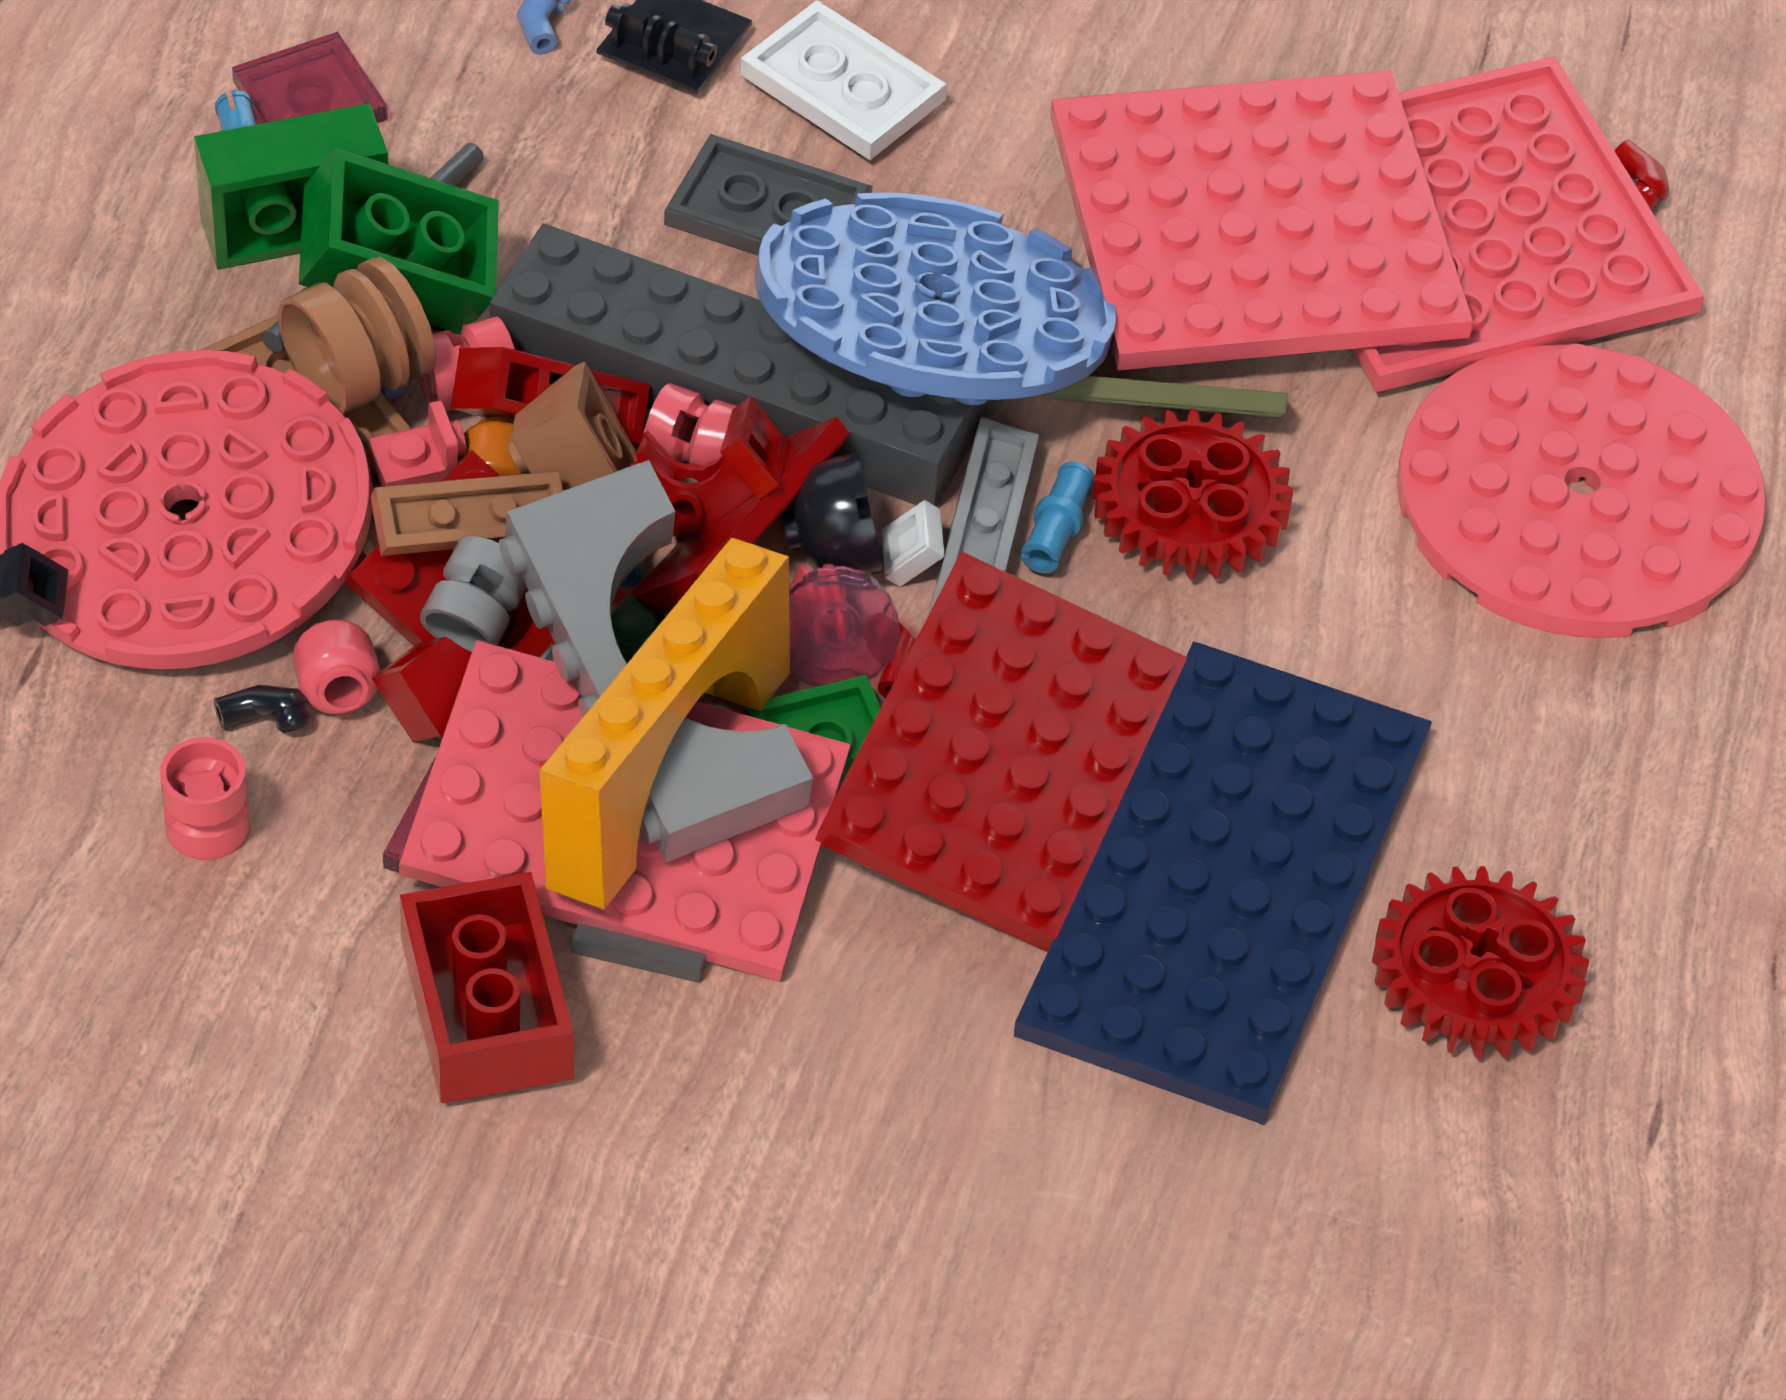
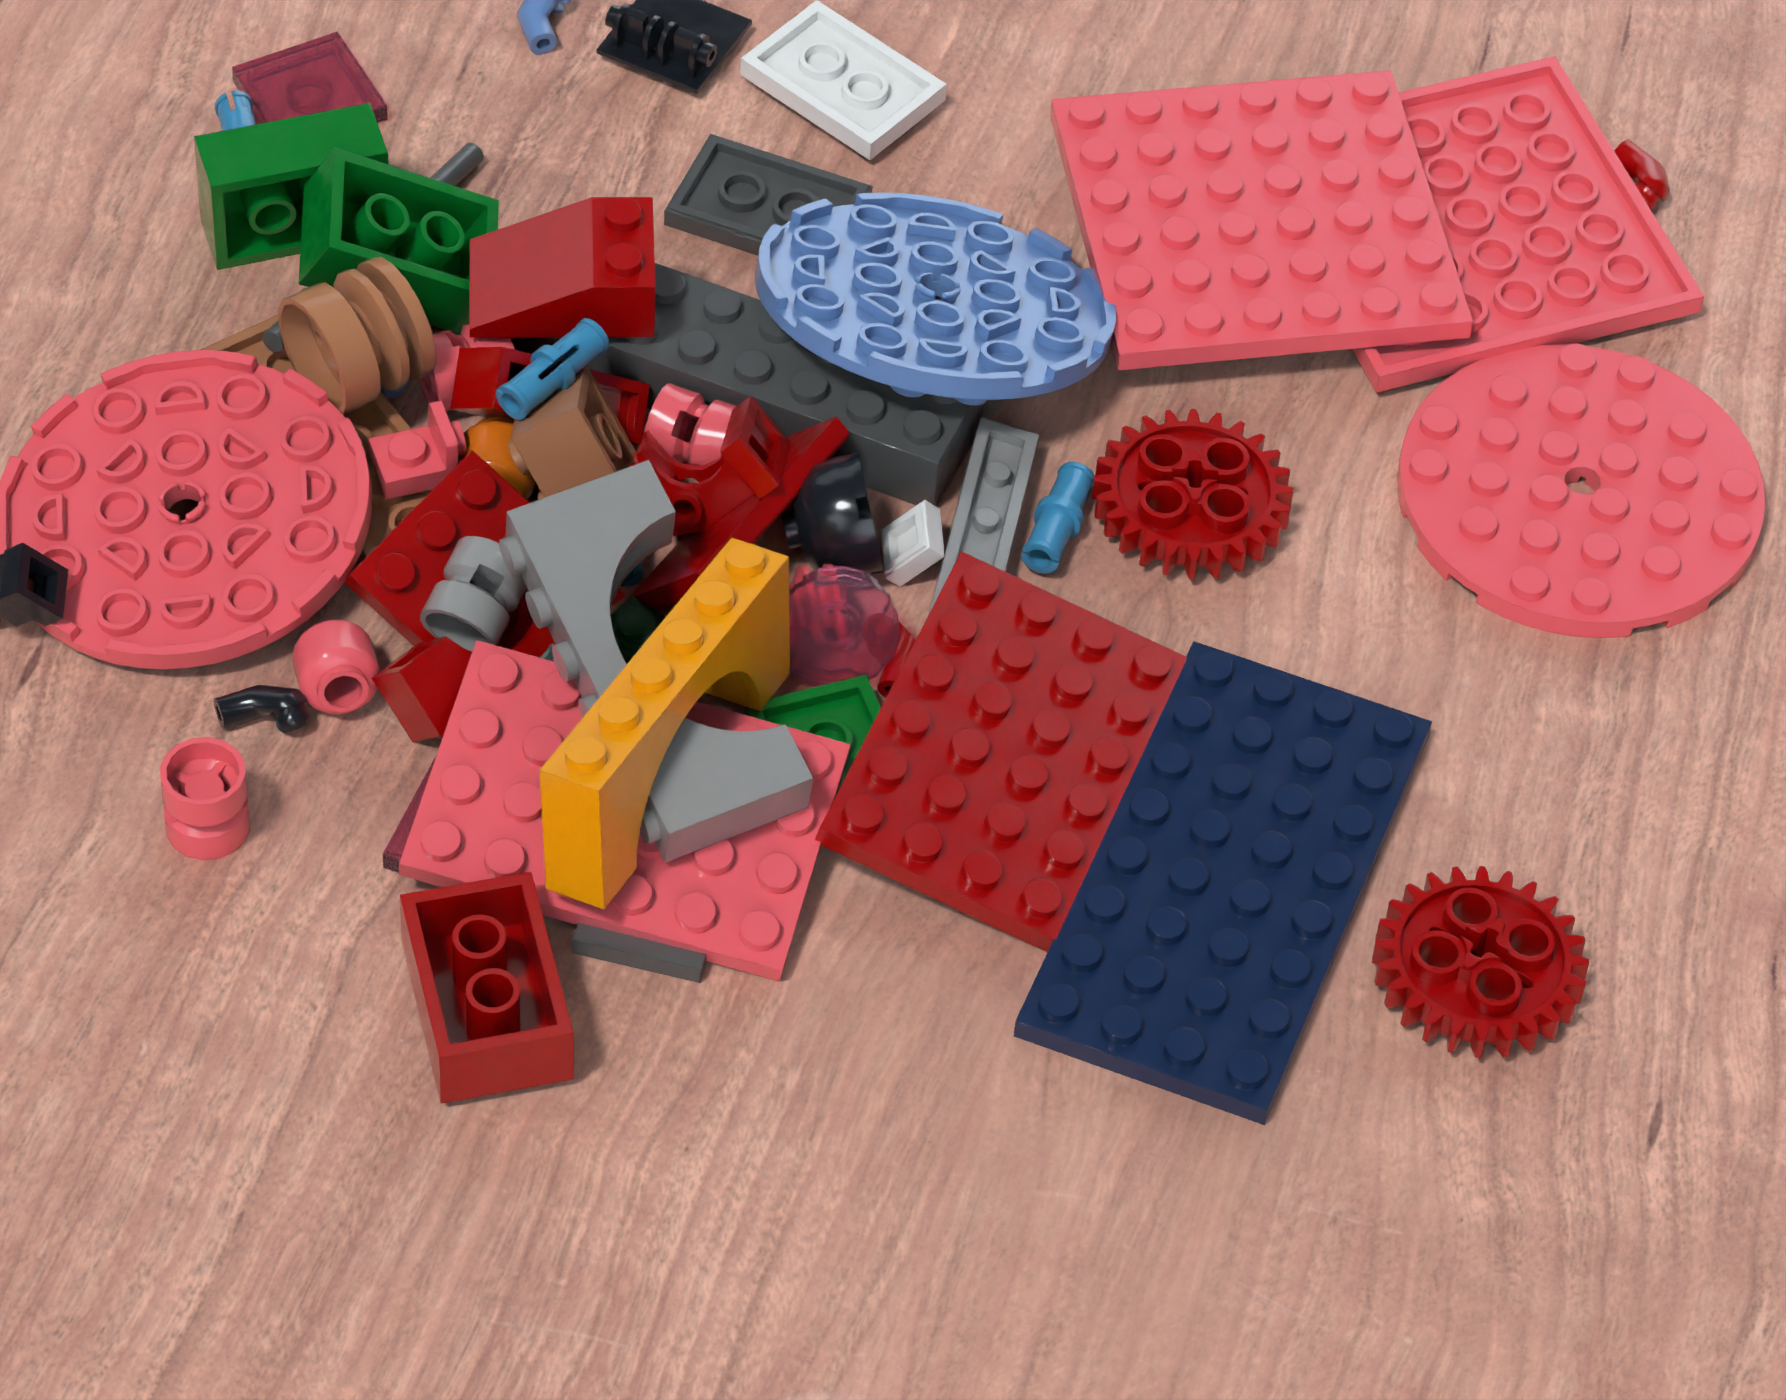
(441, 513): nougat plate -> none
(528, 390): none -> dark azure pin
(567, 267): none -> red slope
(1174, 396): olive tile -> none

